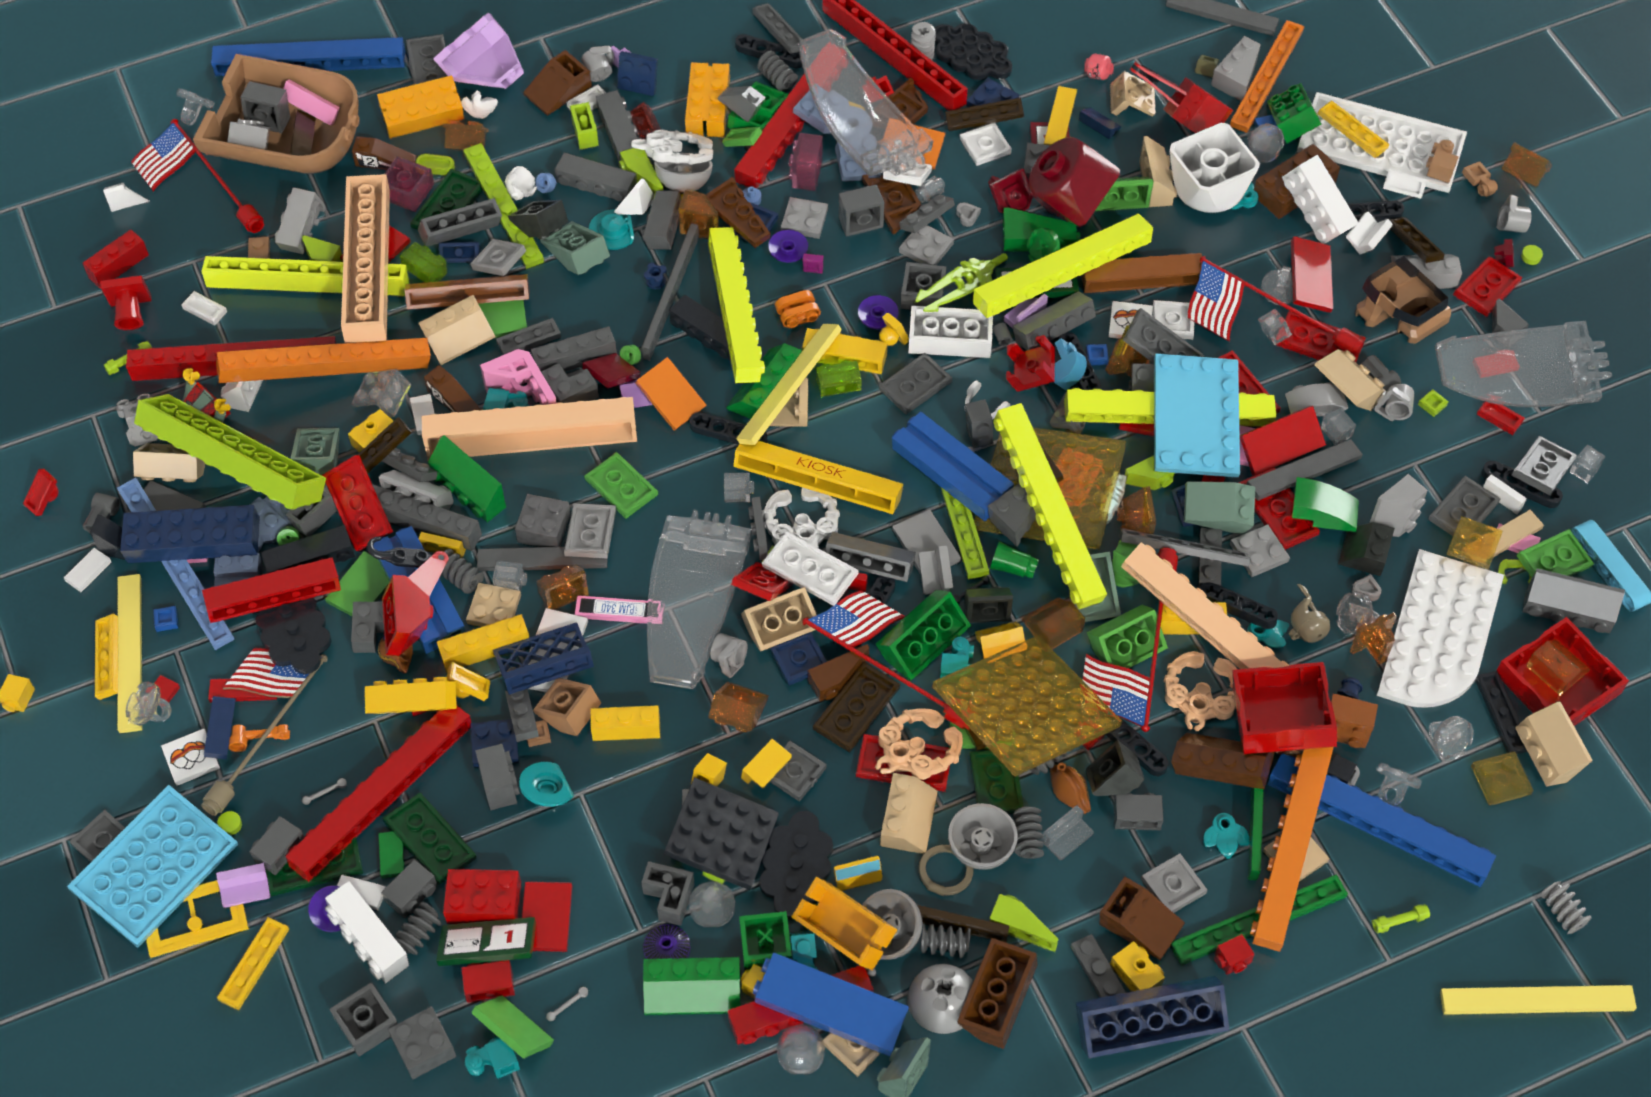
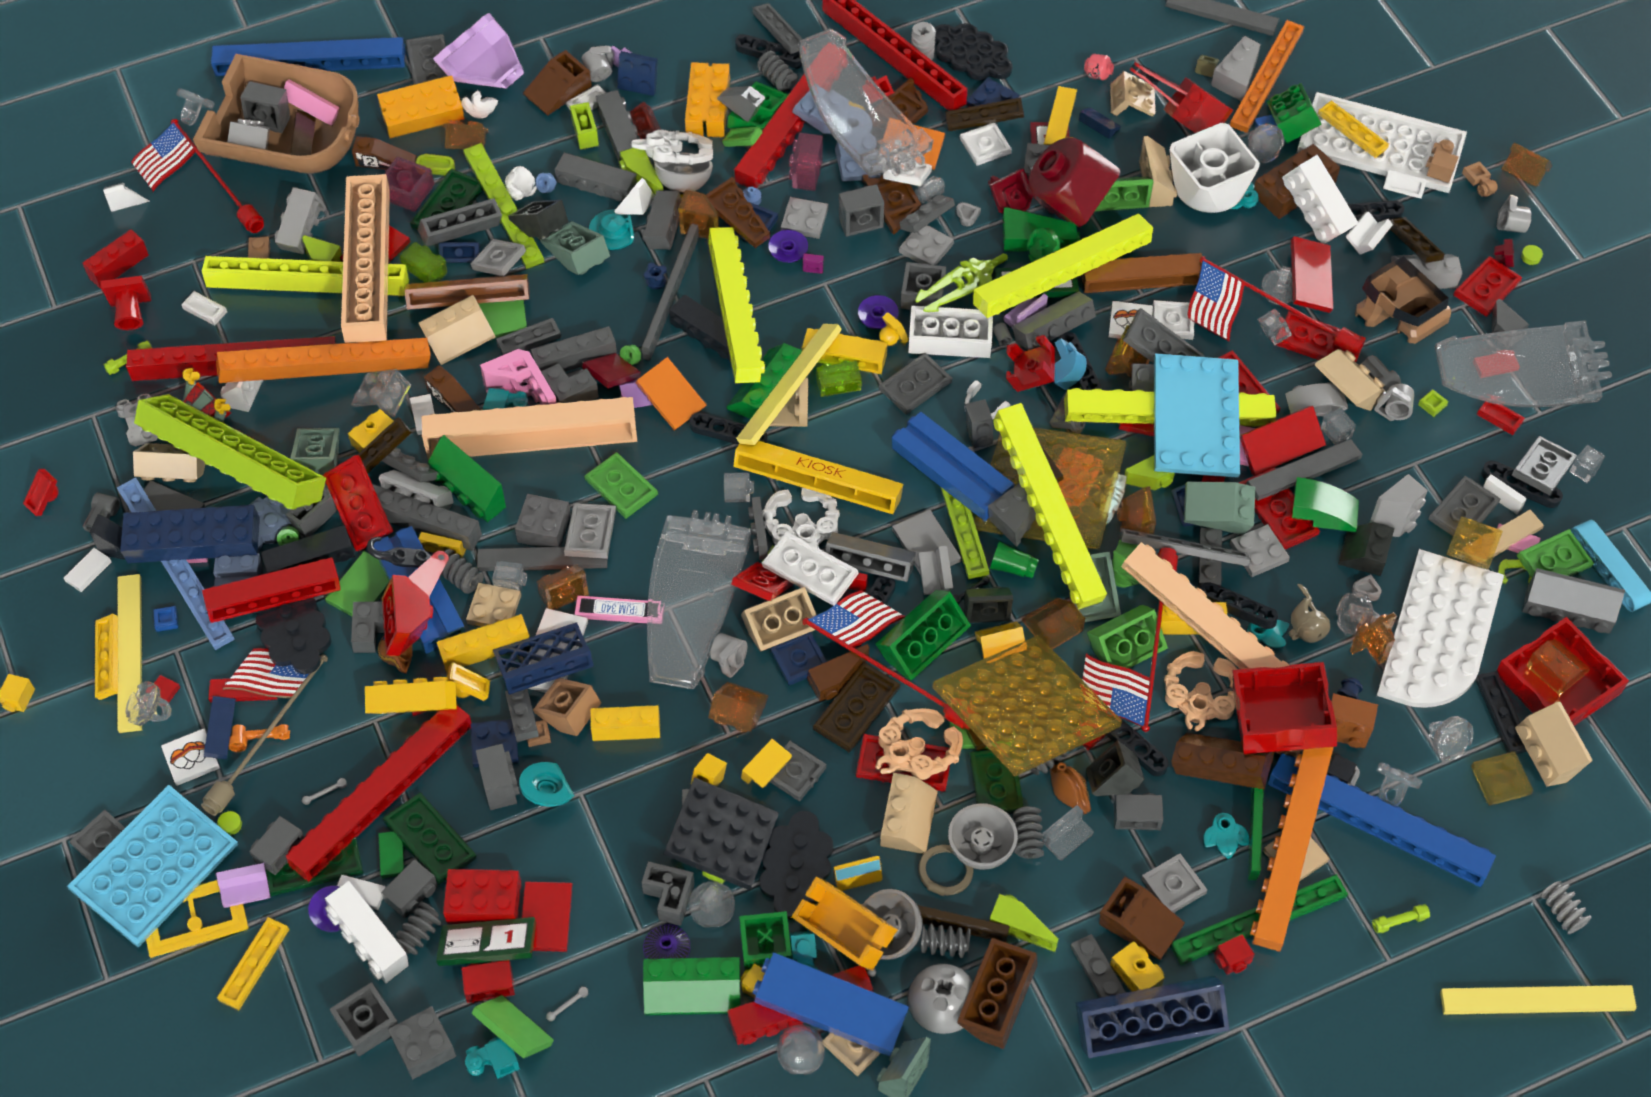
(797, 309): orange brick -> none
(959, 658): teal brick -> none
(1097, 354): blue tile -> none

